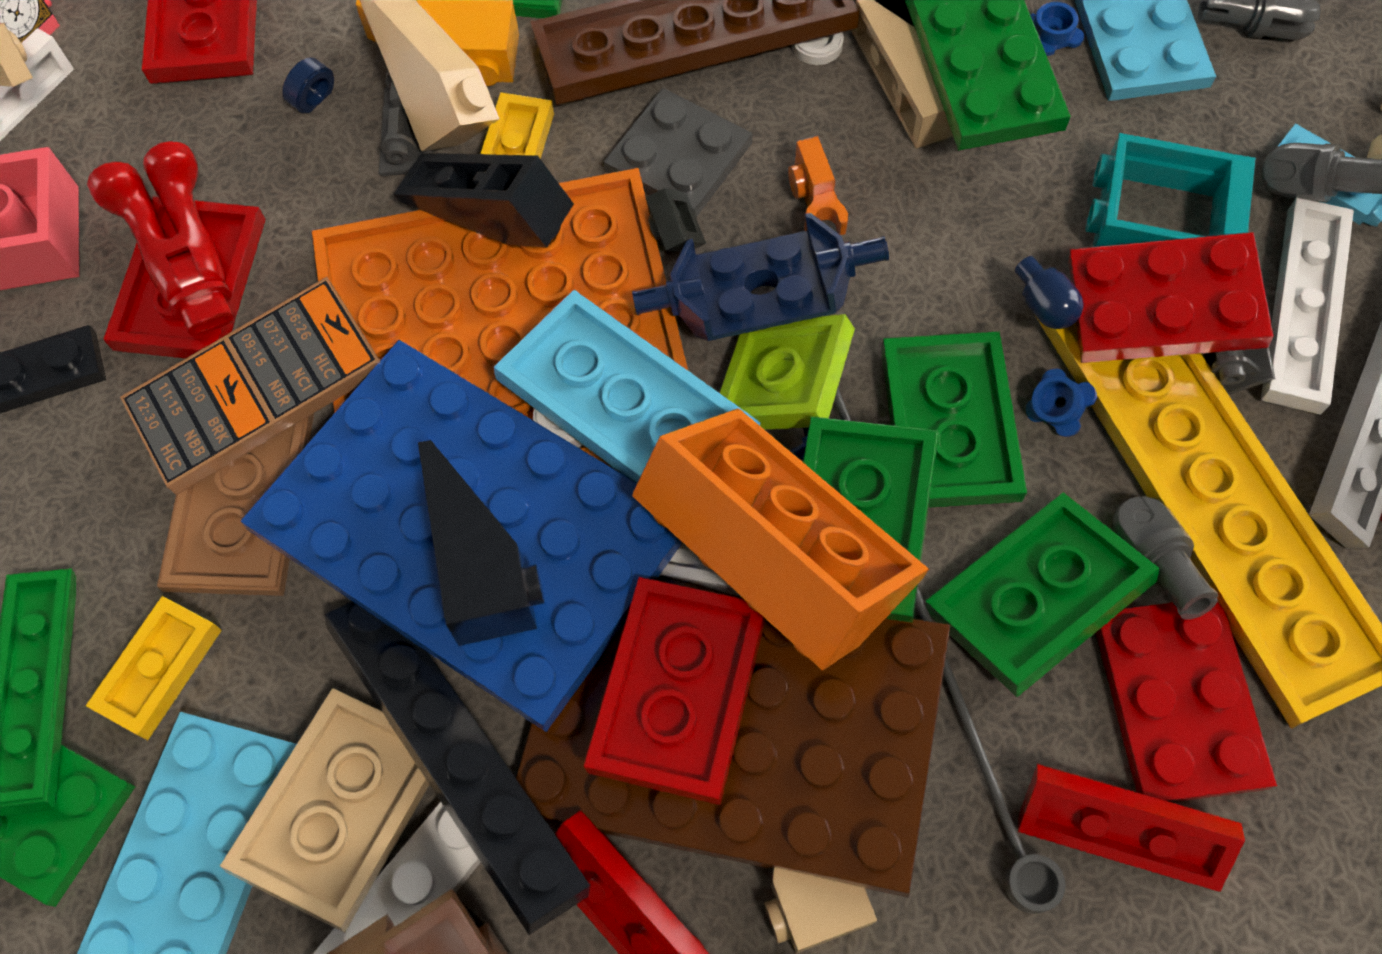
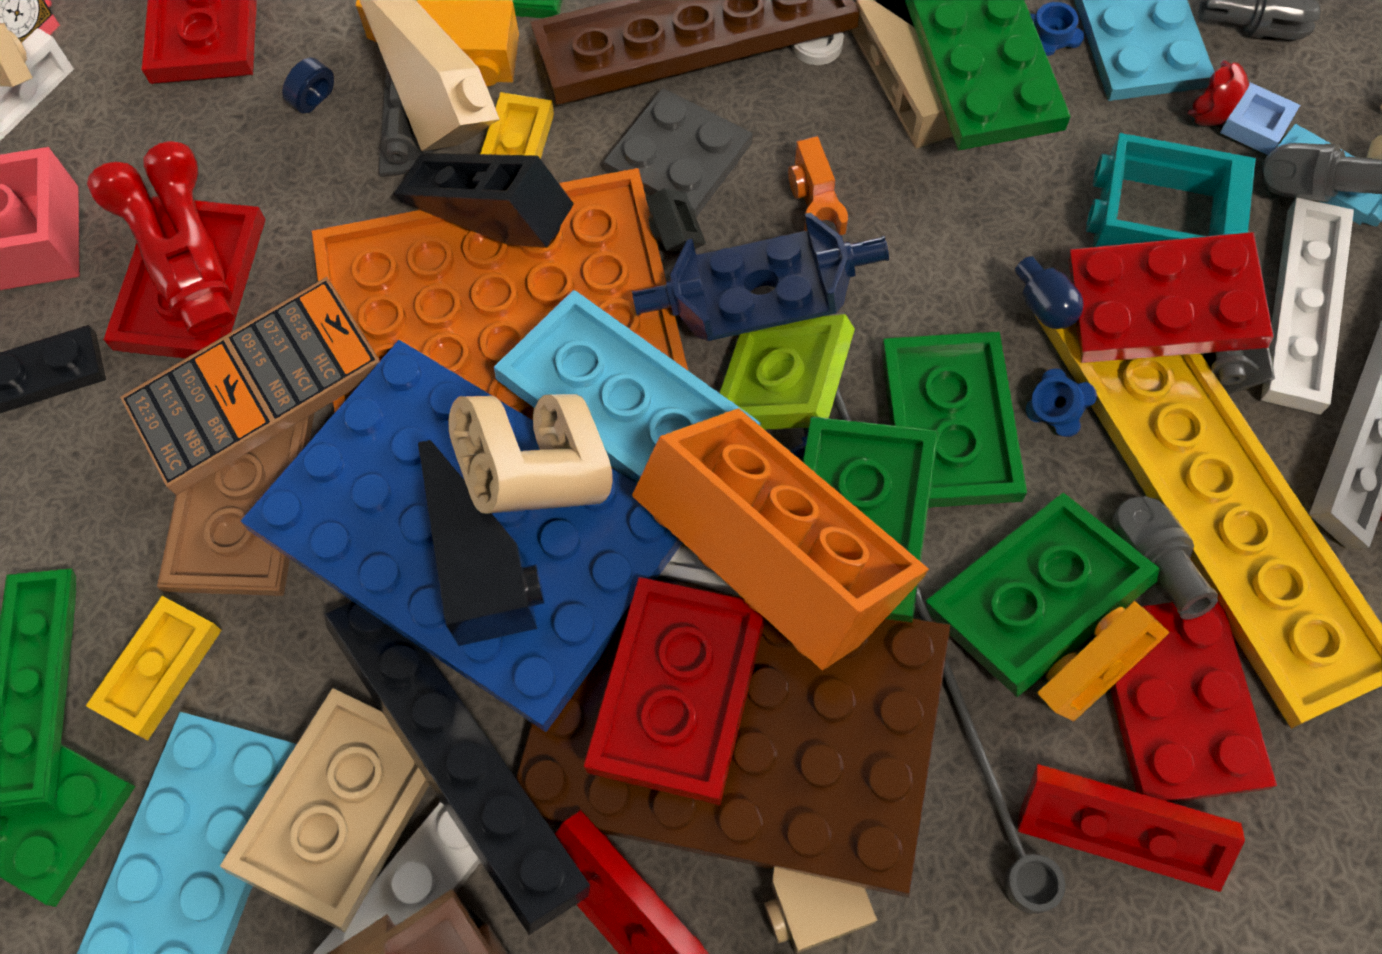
(501, 478): none -> tan connector
(1084, 677): none -> light orange plate
(1221, 96): none -> red plate
(1260, 119): none -> light blue plate

